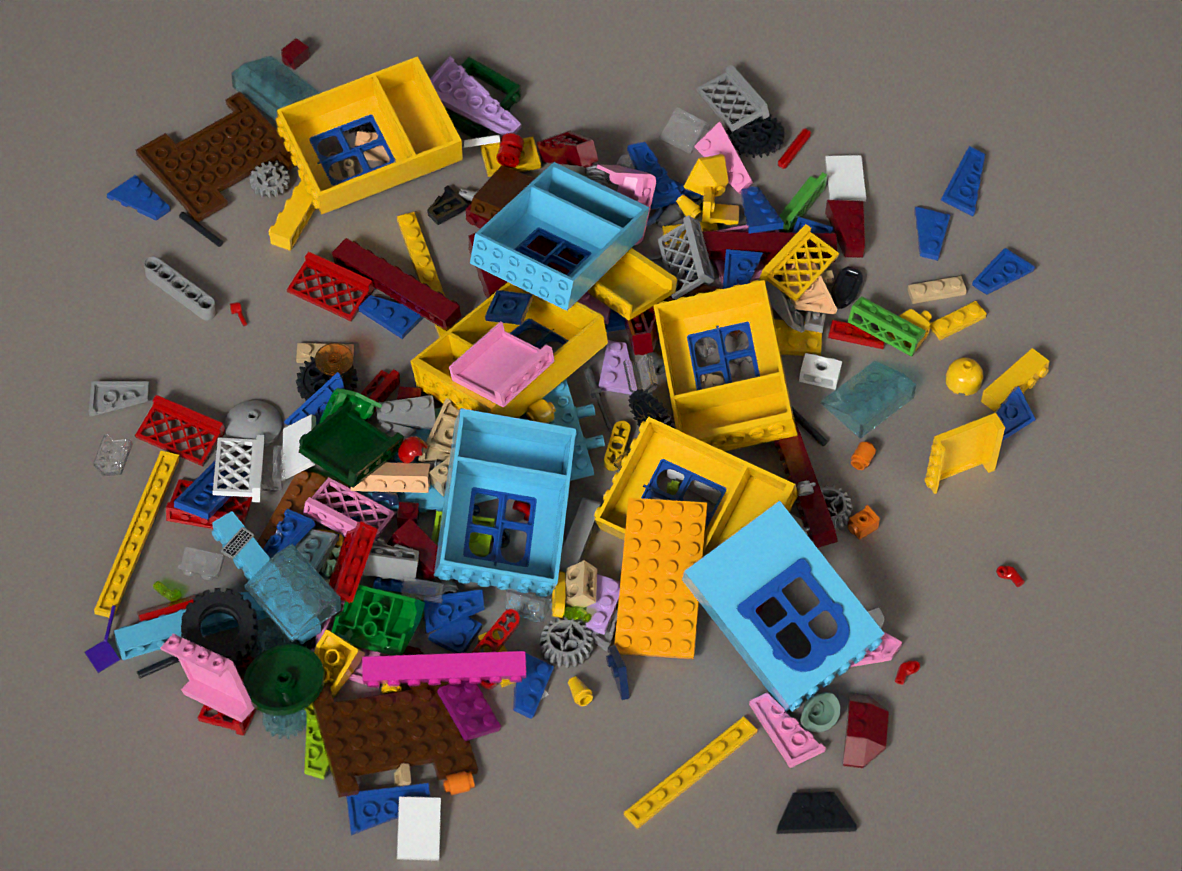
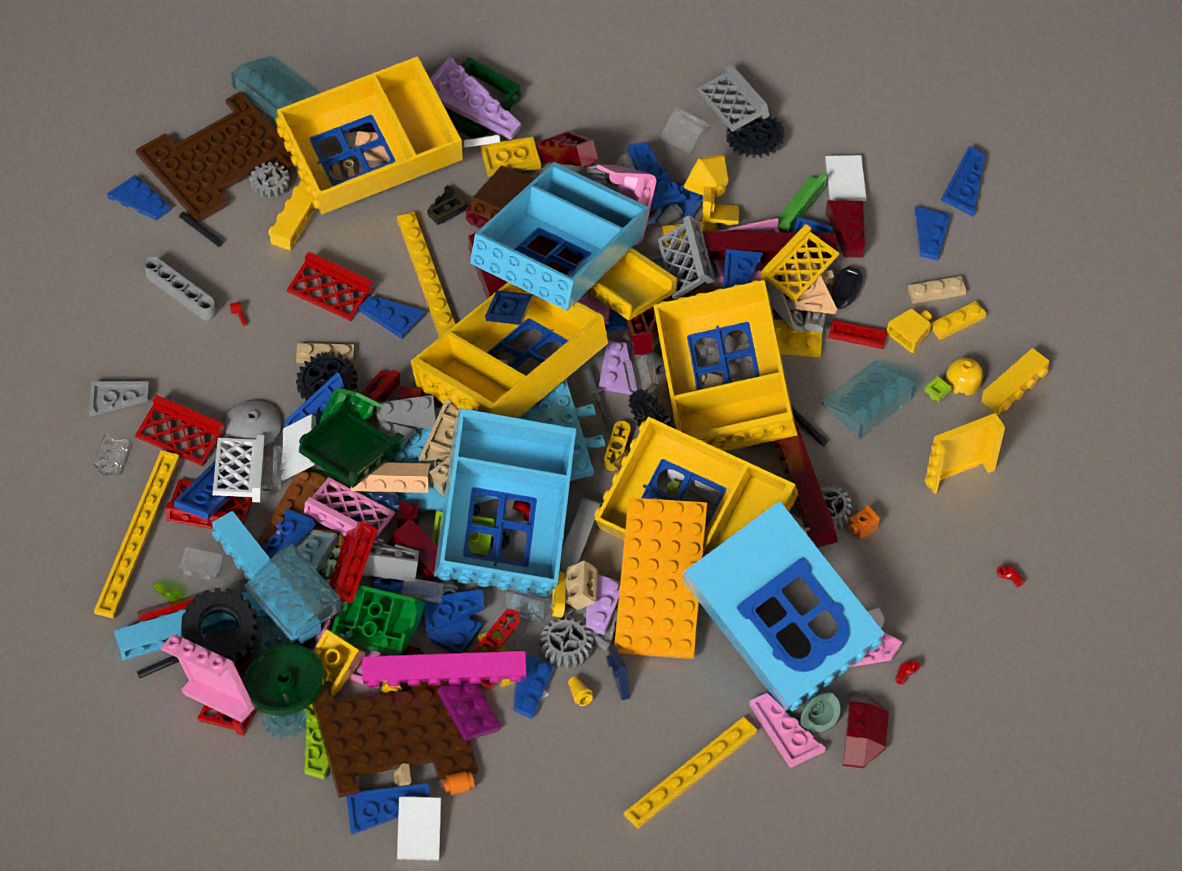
(102, 654): dark purple piece -> none
(237, 542): sticker -> none
(295, 54): dark red brick -> none
(334, 353): clear orange dish -> none
(397, 284): dark red brick -> none
(411, 448): red hair -> none
(467, 194): light grey pin -> none
(500, 365): bright pink panel -> none
(510, 150): red wheel -> none
(541, 411): yellow head -> none
(577, 613): clear neon green arm -> none
(689, 207): yellow cone -> none
(717, 143): bright pink wing -> none
(759, 212): blue wing -> none
(794, 148): red axle -> none
(805, 488): light grey plate -> none
(815, 814): black wing -> none
(820, 371): white brick -> none
(863, 455): orange brick -> none
(886, 323): bright green fence -> none
(937, 389): none -> lime tile
(1001, 271): blue wing -> none
(1014, 413): blue wing -> none

